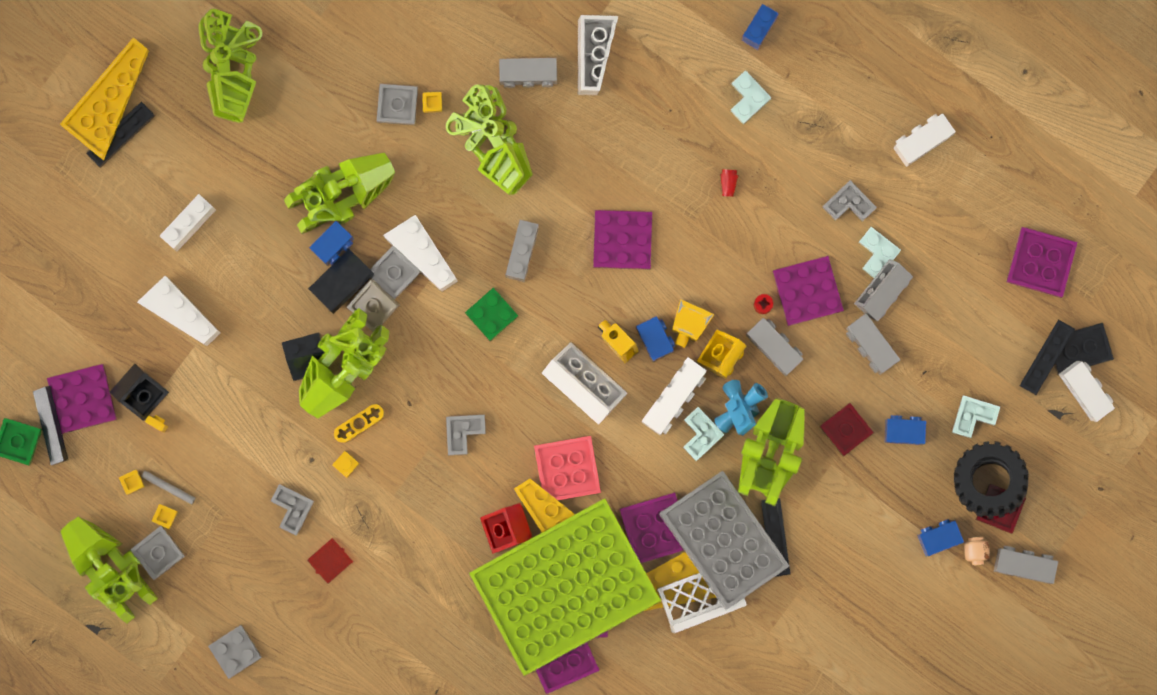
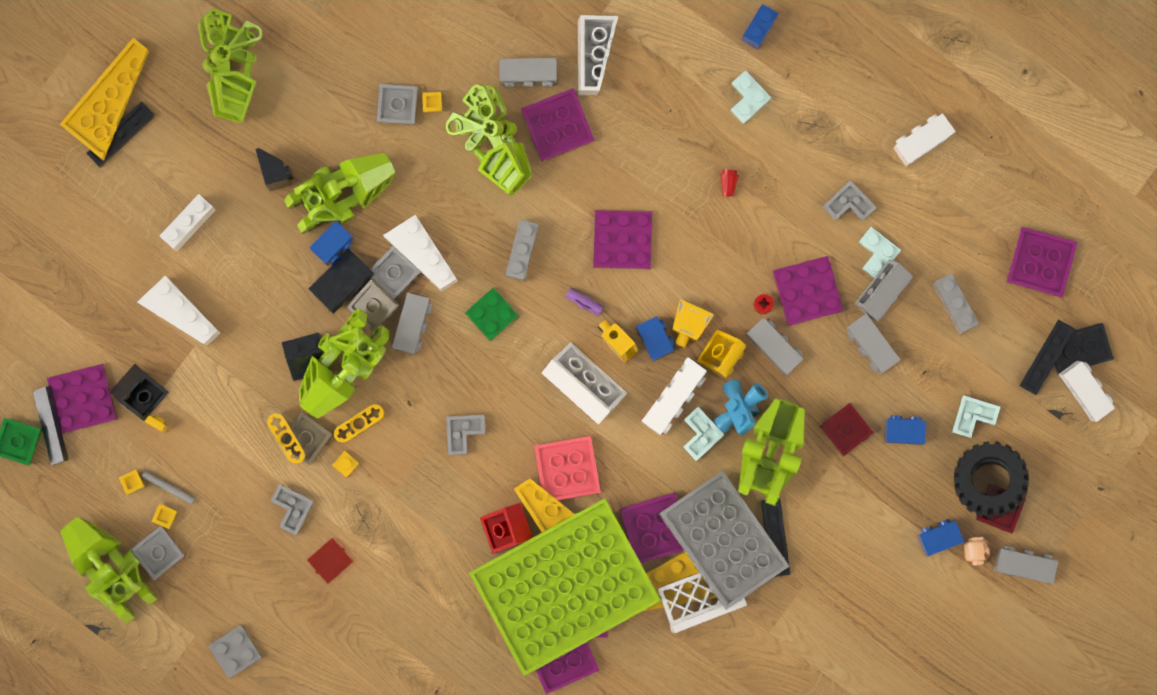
(274, 171): none -> black slope
(289, 453): none -> yellow beam
(310, 436): none -> dark tan plate
(412, 324): none -> light grey brick
(557, 125): none -> magenta plate
(584, 301): none -> medium lavender pin
(955, 304): none -> light grey brick

